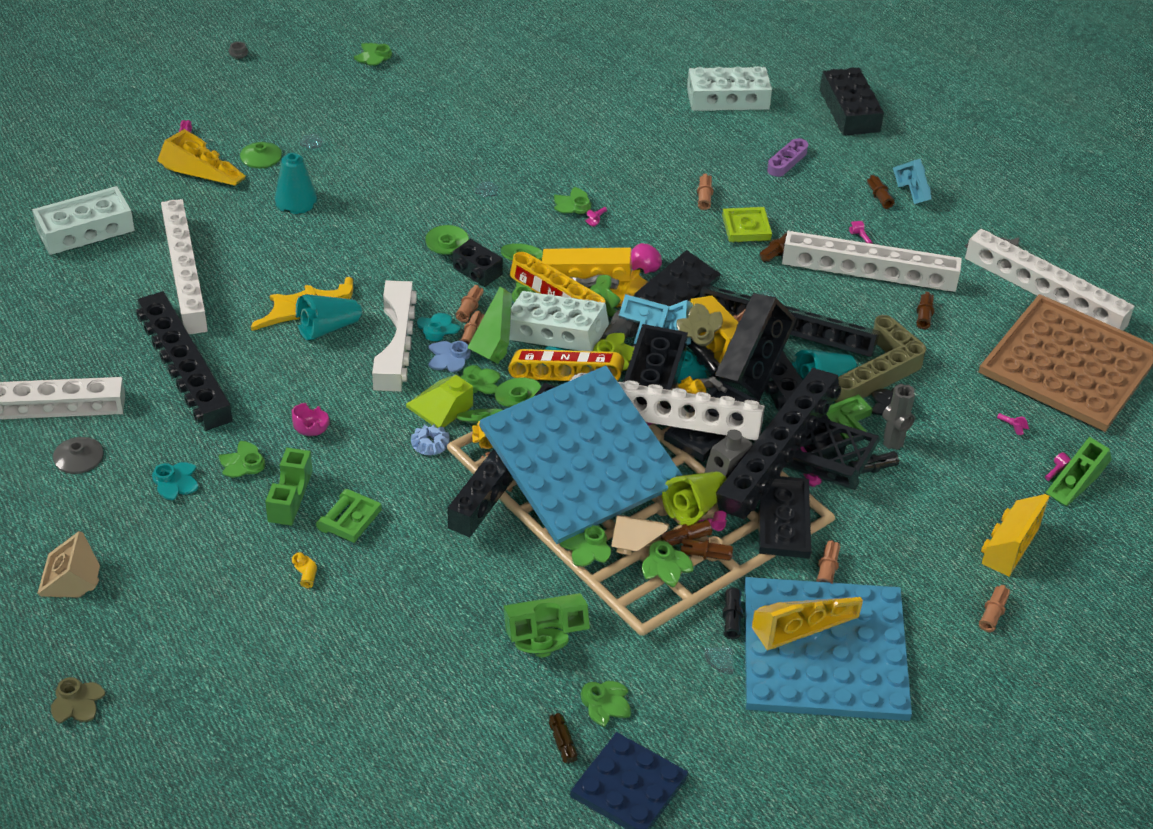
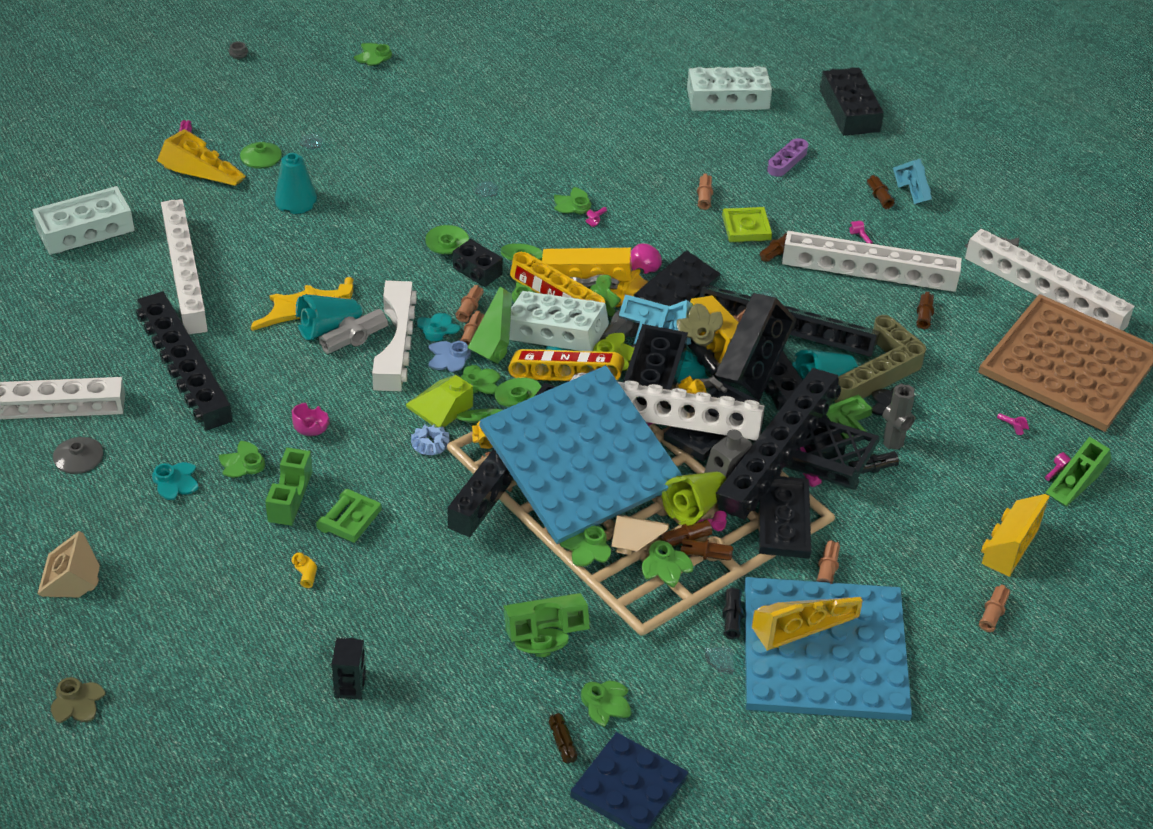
(349, 668): none -> black brick
(353, 331): none -> light grey piece

